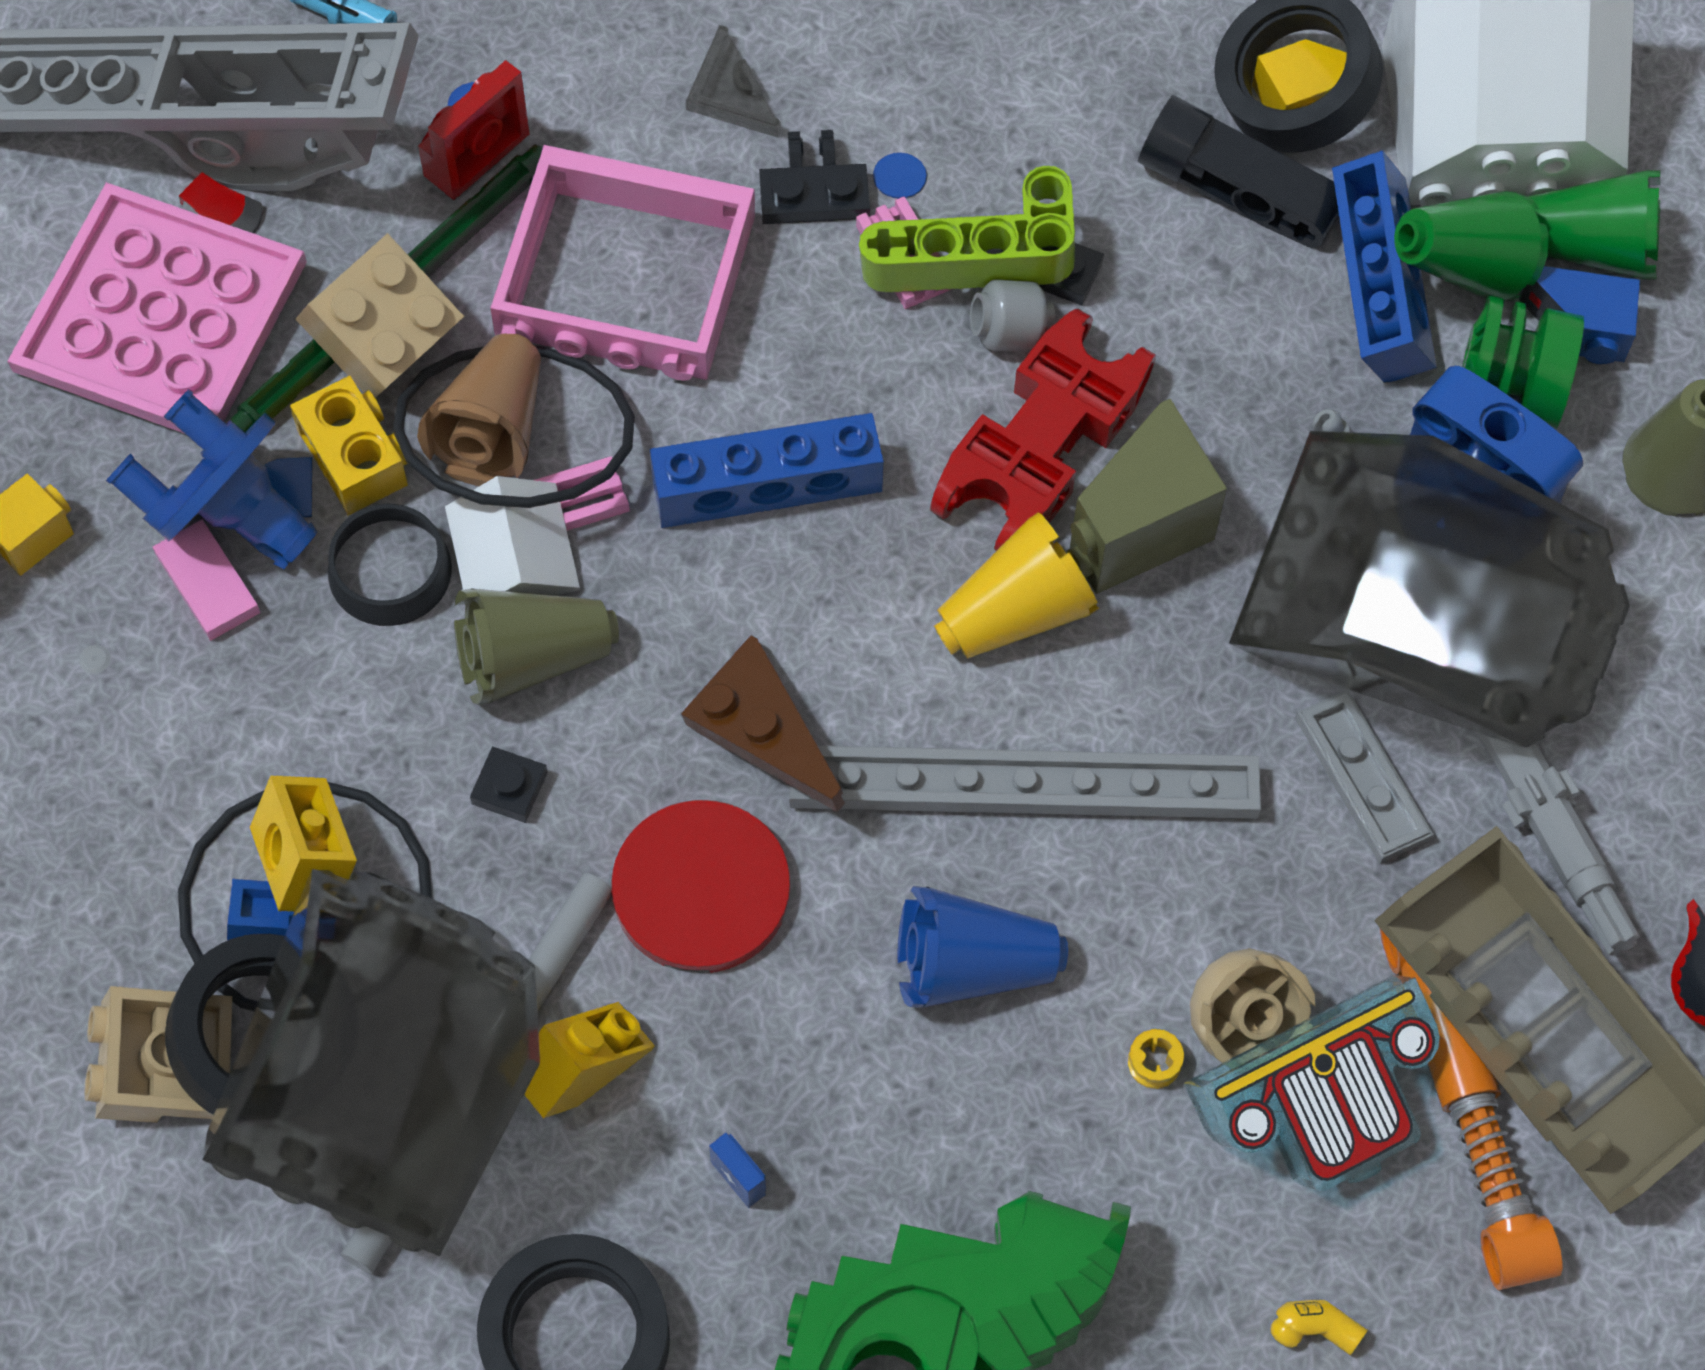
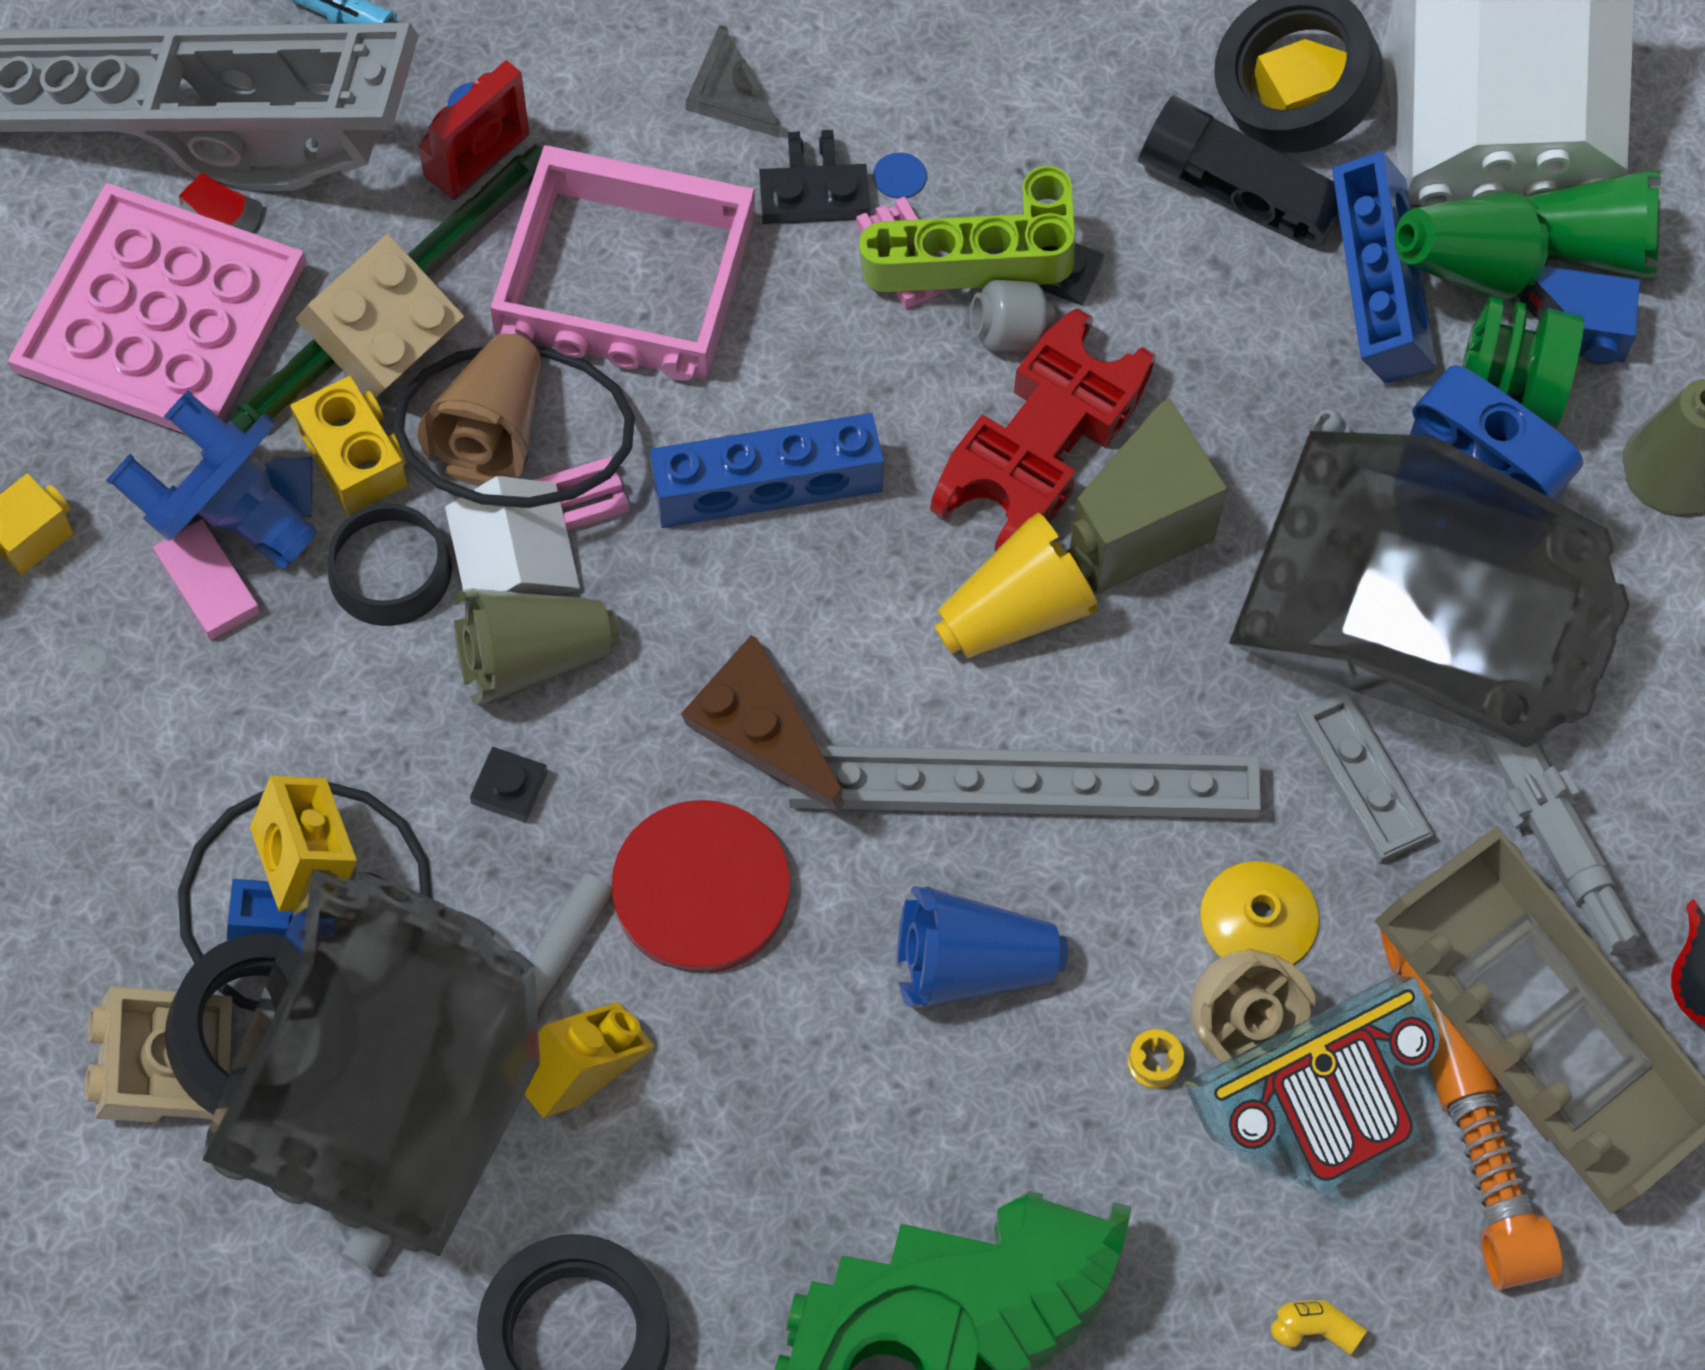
(738, 1169): blue tile -> none
(1233, 925): none -> yellow dish

